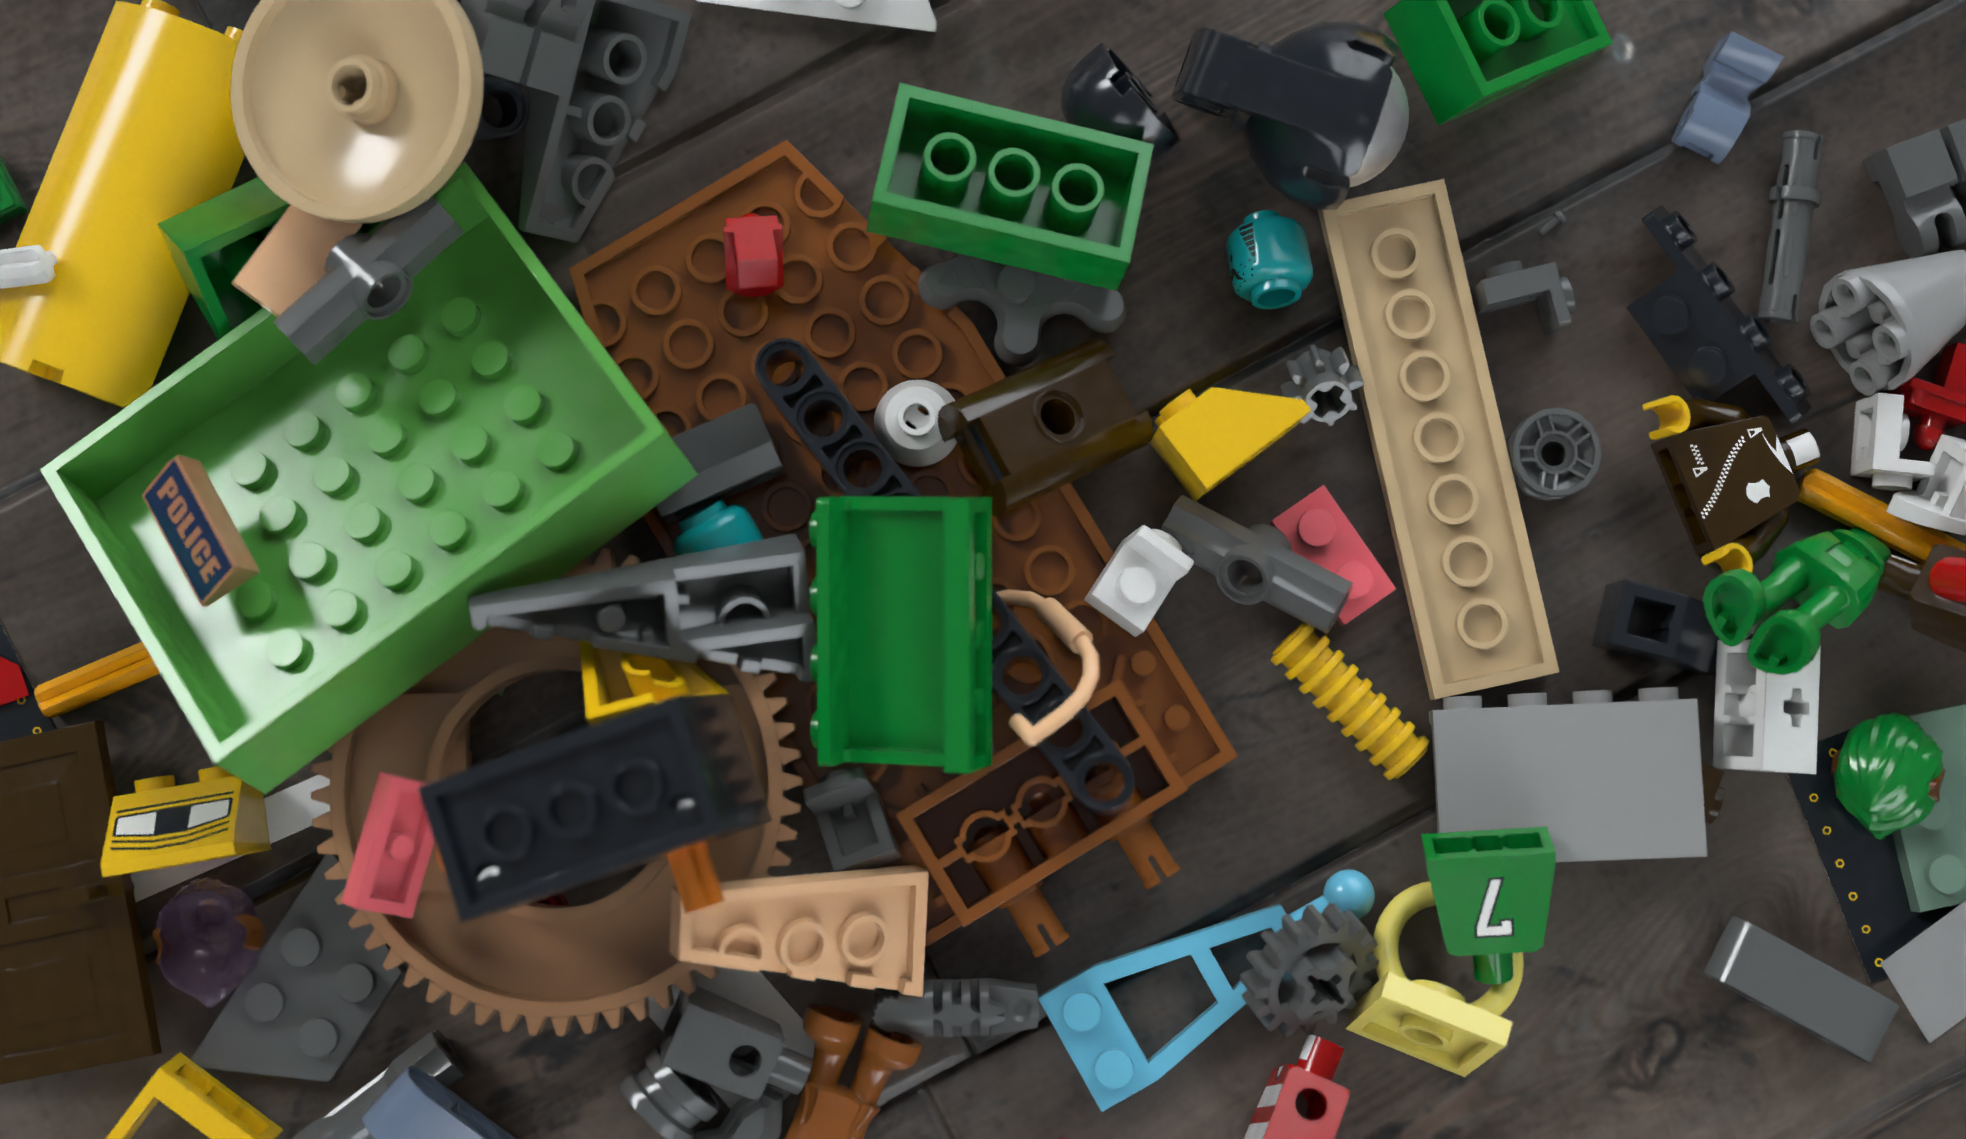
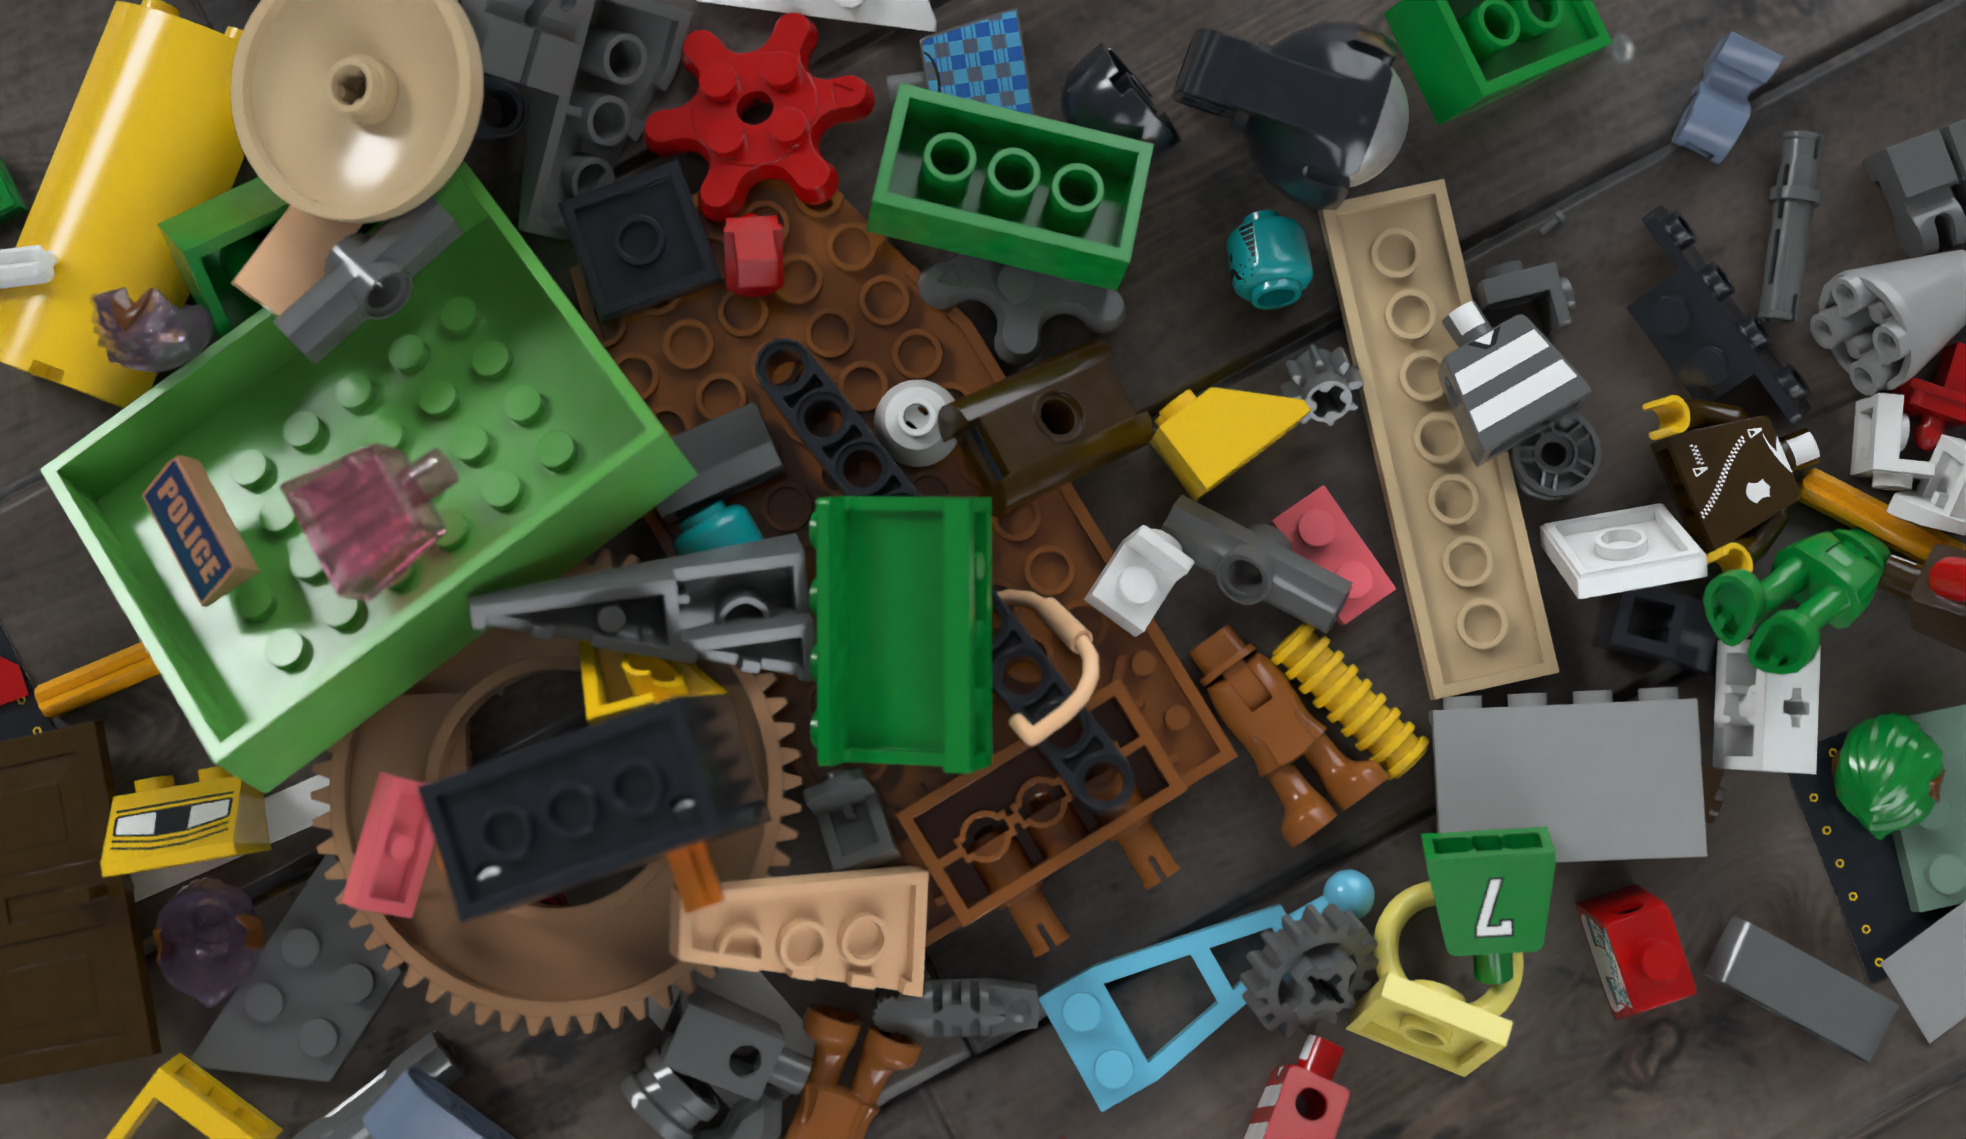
(149, 332): none -> hair
(370, 514): none -> clear pink torso
(640, 242): none -> black tile
(778, 148): none -> red plate
(974, 62): none -> torso
(1278, 730): none -> dark orange piece
(1505, 382): none -> dark grey torso
(1622, 551): none -> white tile
(1635, 951): none -> red torso

